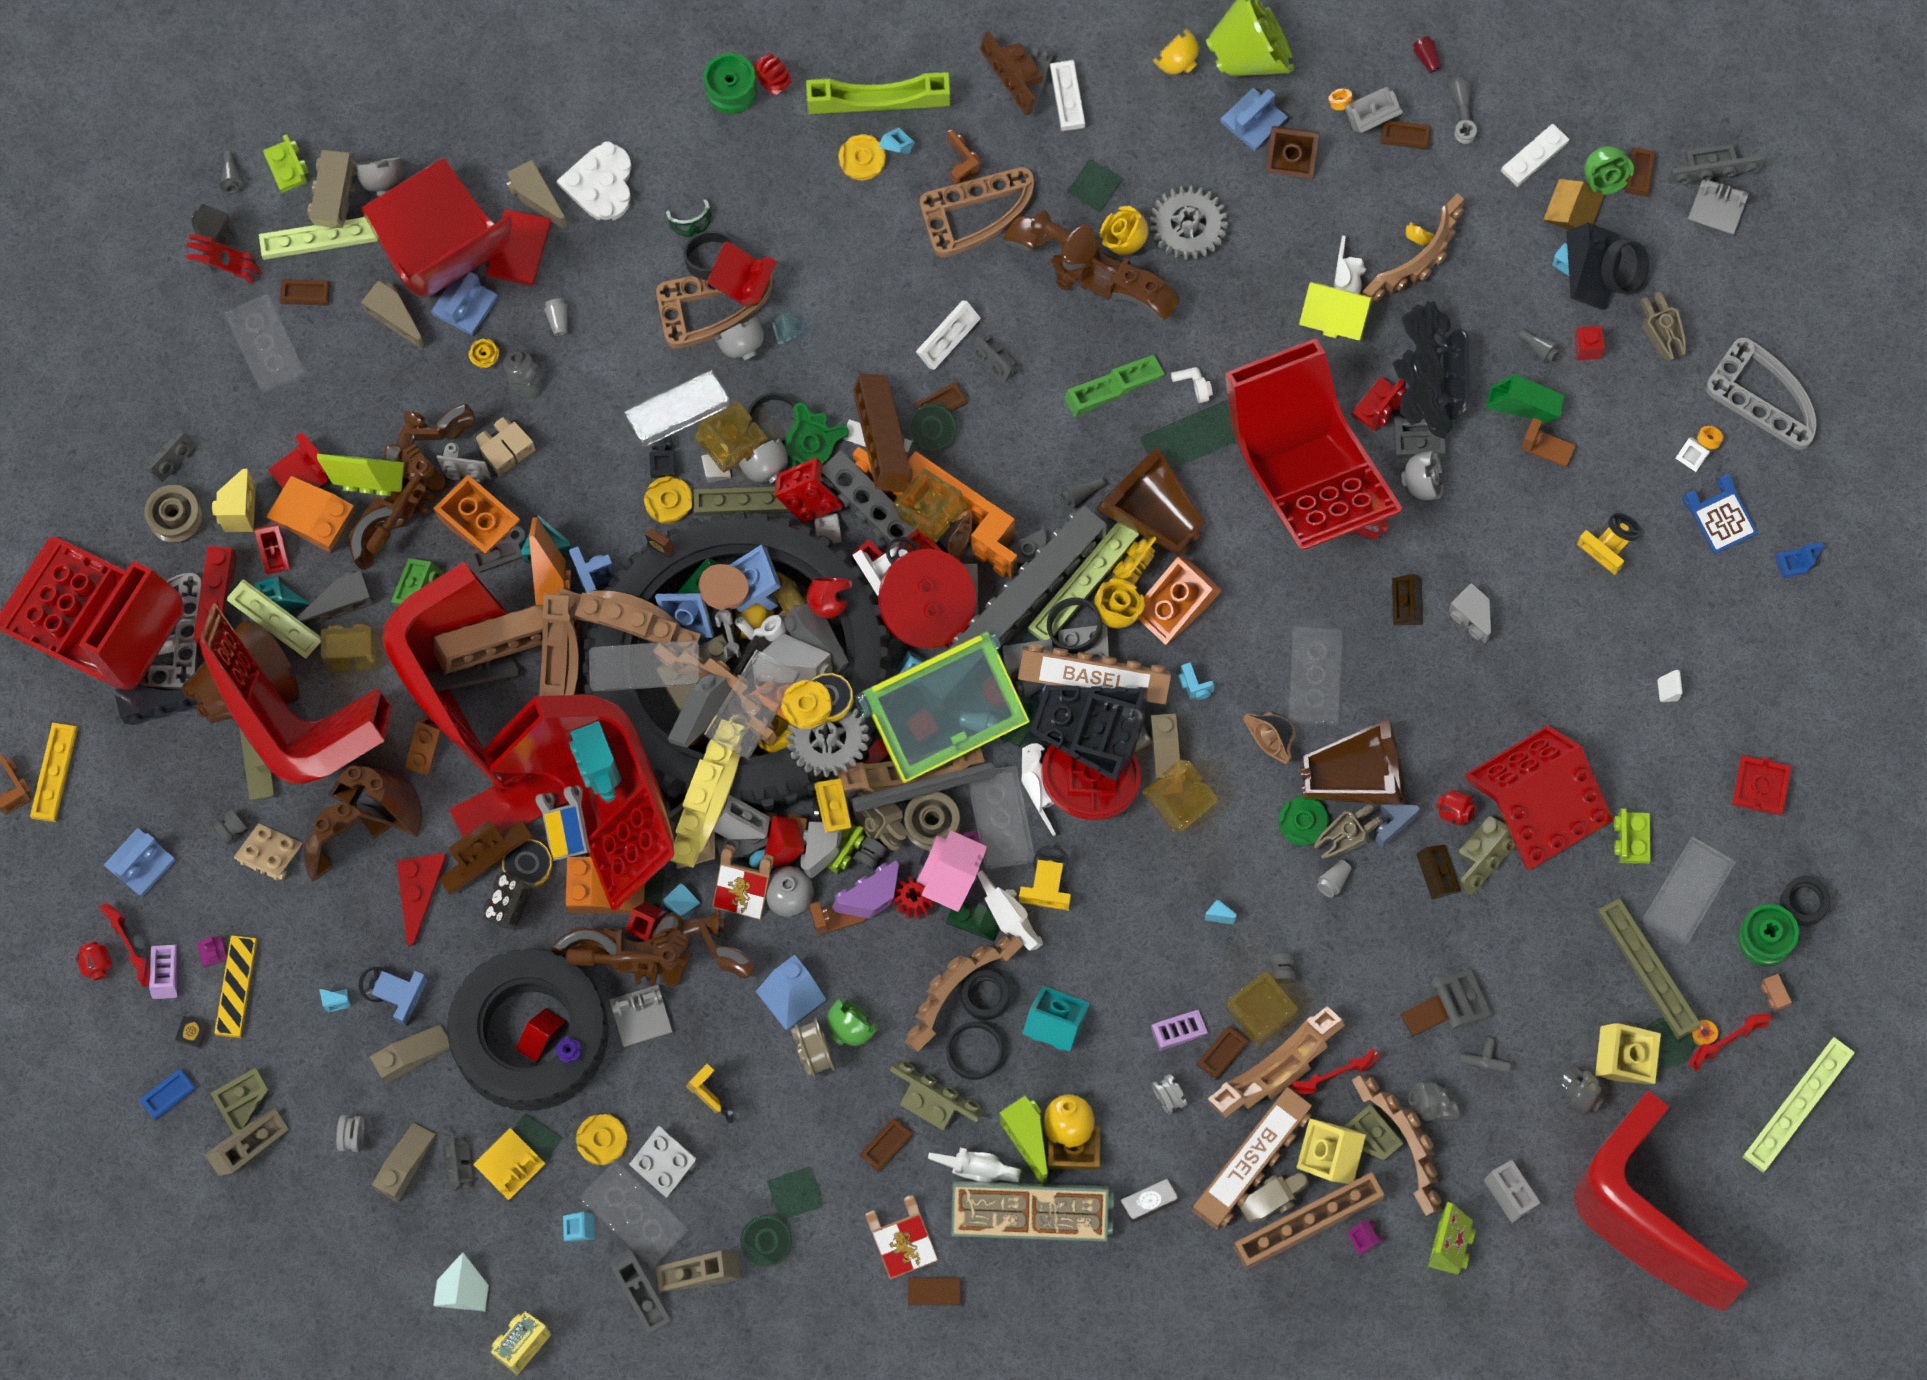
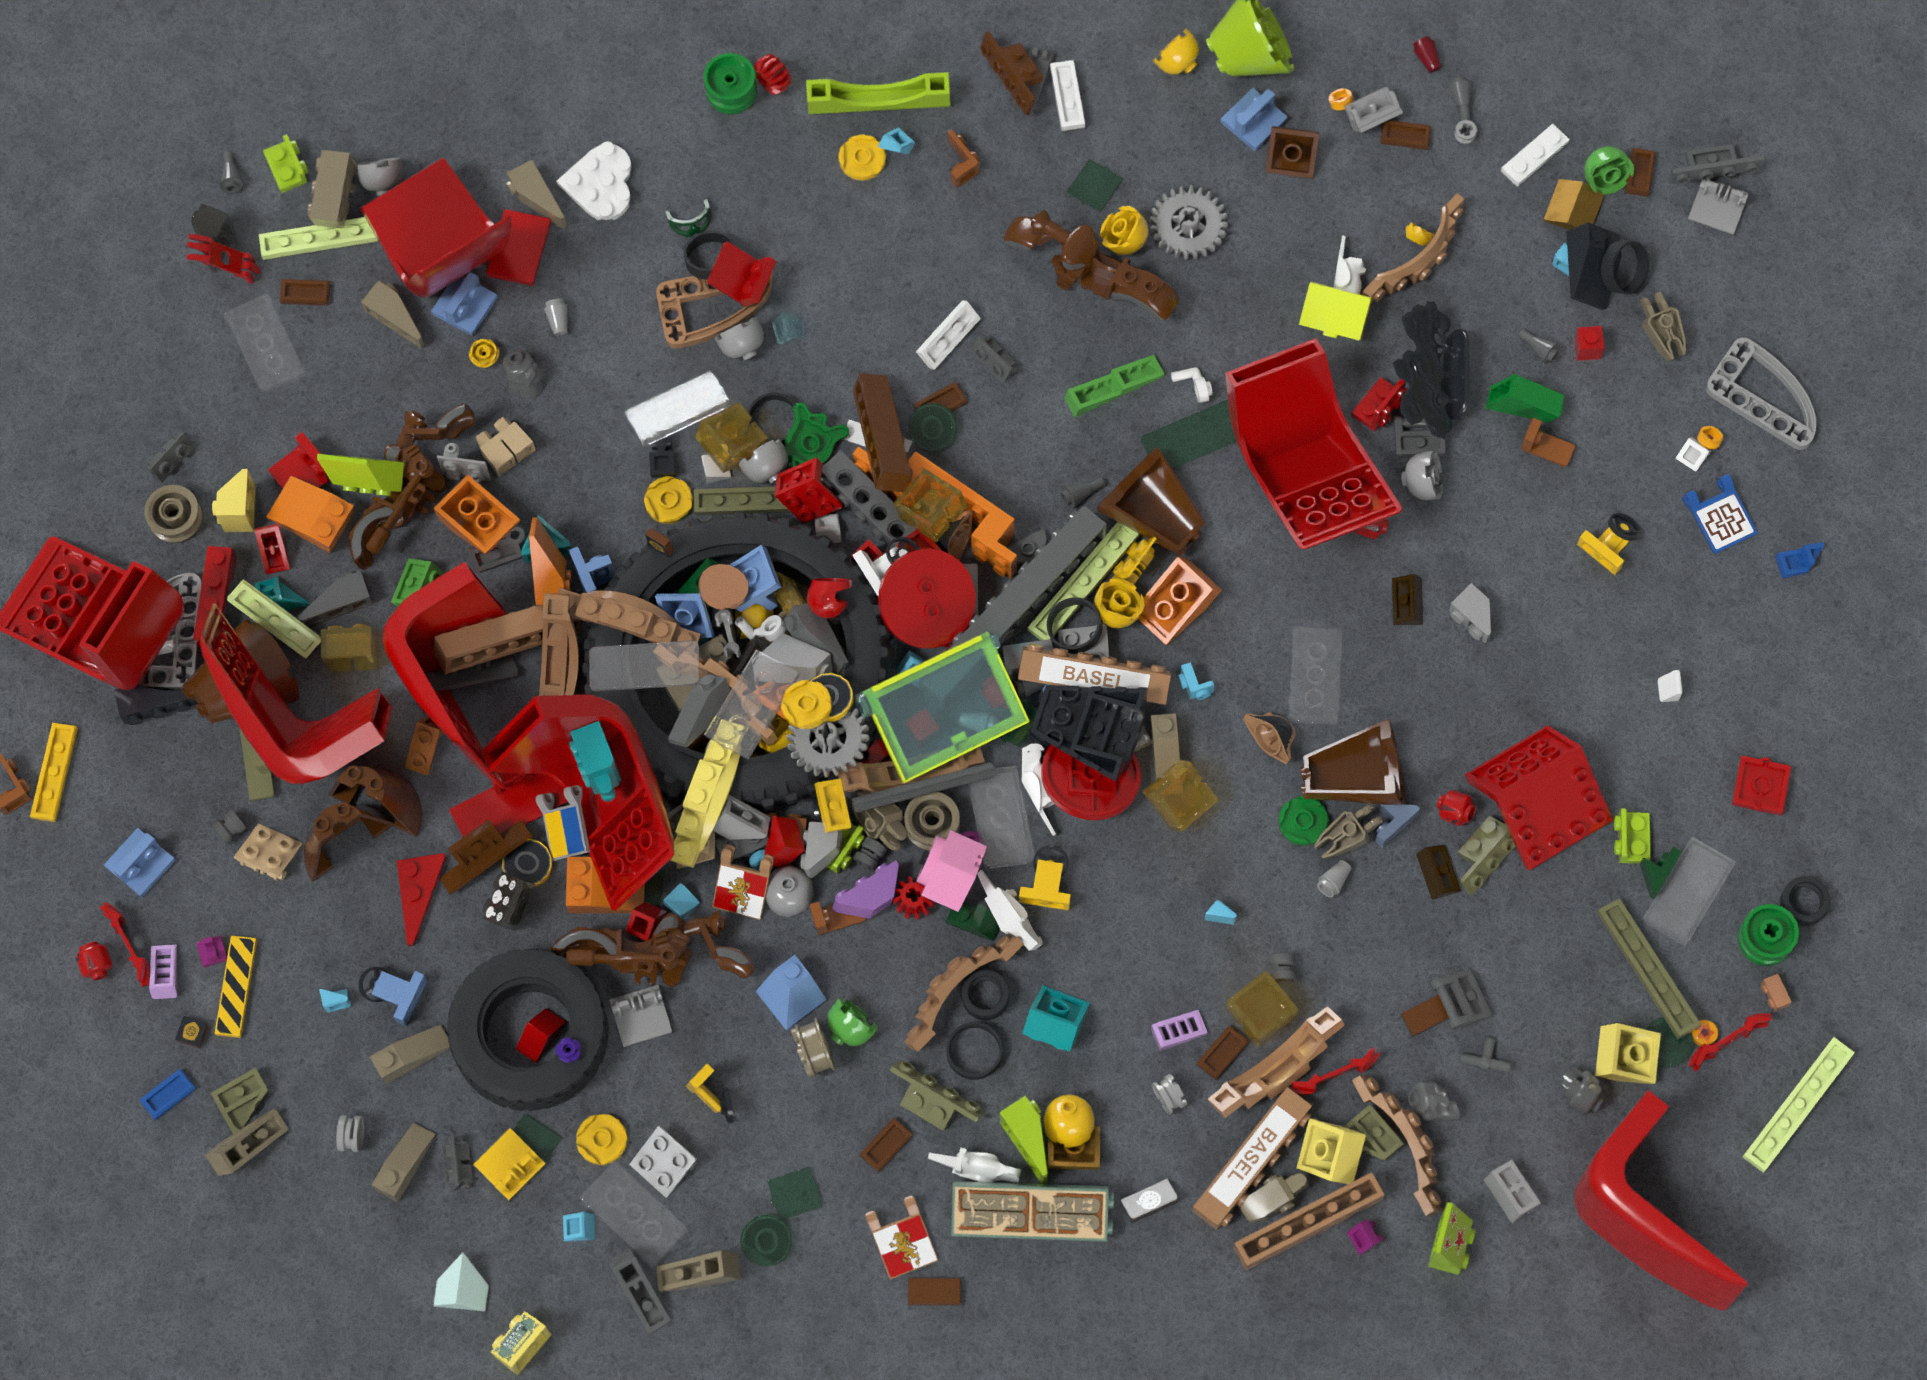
(966, 199): medium nougat beam -> none
(1656, 875): none -> dark green slope

